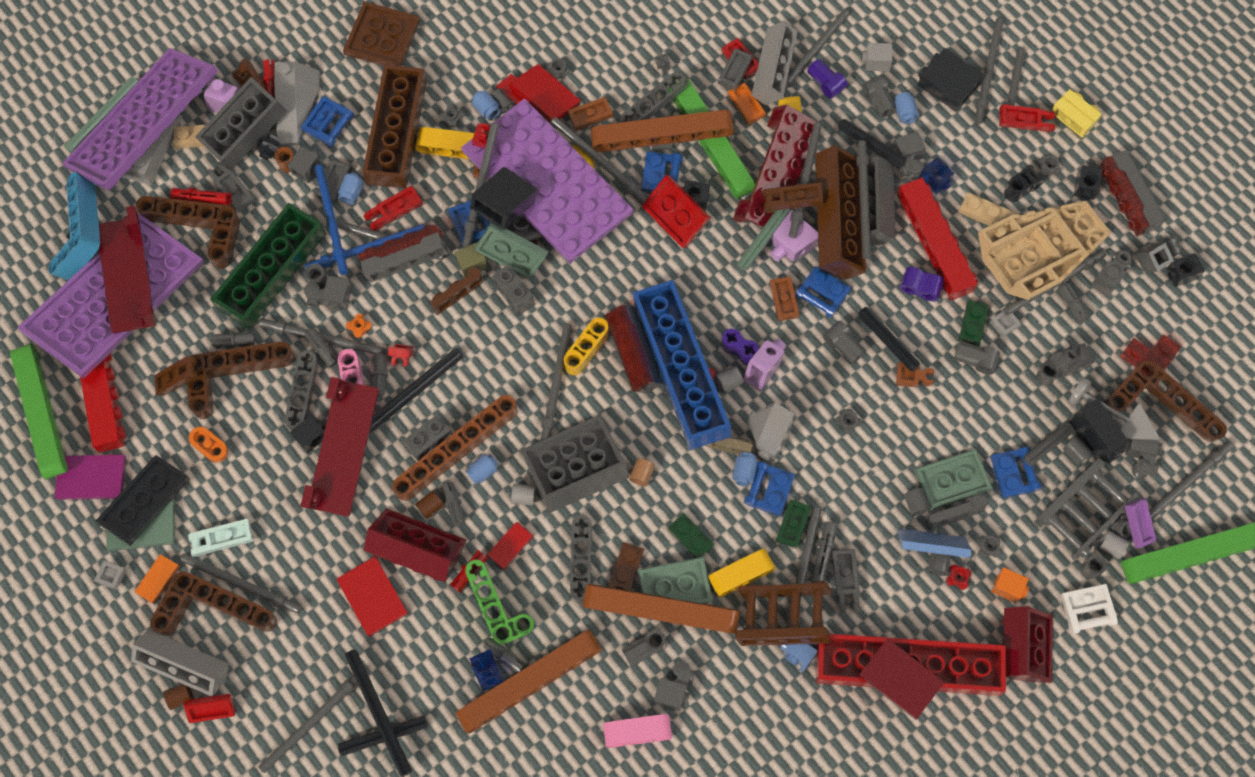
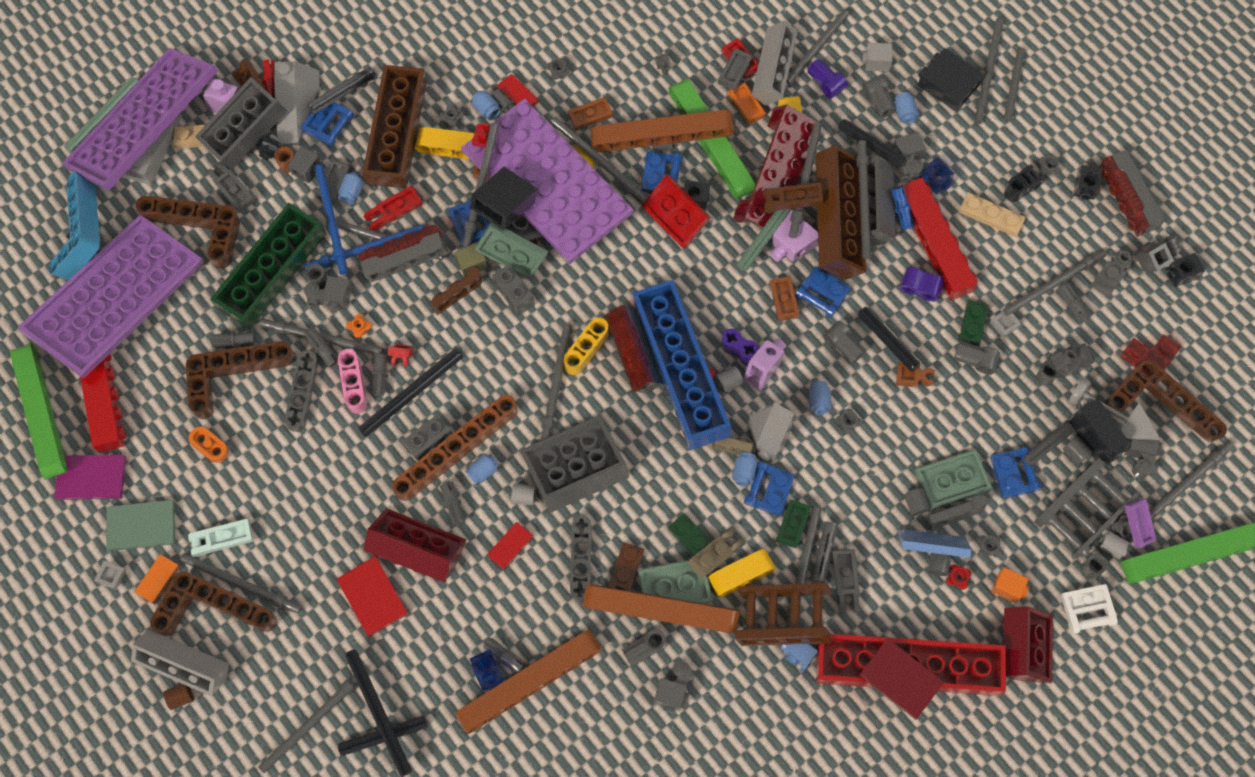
(126, 274): dark red bracket -> none
(142, 500): black tile -> none
(175, 375): reddish brown plate -> none
(195, 195): red pin -> none
(209, 708): red tile -> none
(309, 433): black brick -> none
(341, 90): none -> black axle
(342, 447): dark red bracket -> none
(381, 35): reddish brown plate -> none
(429, 504): reddish brown beam -> none
(461, 579): red pin -> none
(493, 599): bright green beam -> none
(544, 93): red tile -> none
(637, 731): bright pink beam -> none
(642, 472): medium nougat beam -> none
(651, 98): dark grey beam -> none
(714, 554): none -> dark tan hinge
(819, 397): none -> medium blue brick
(902, 207): none -> blue pin
(1025, 118): red hinge -> none
(1040, 247): tan wedge -> none
(1076, 113): light yellow brick -> none

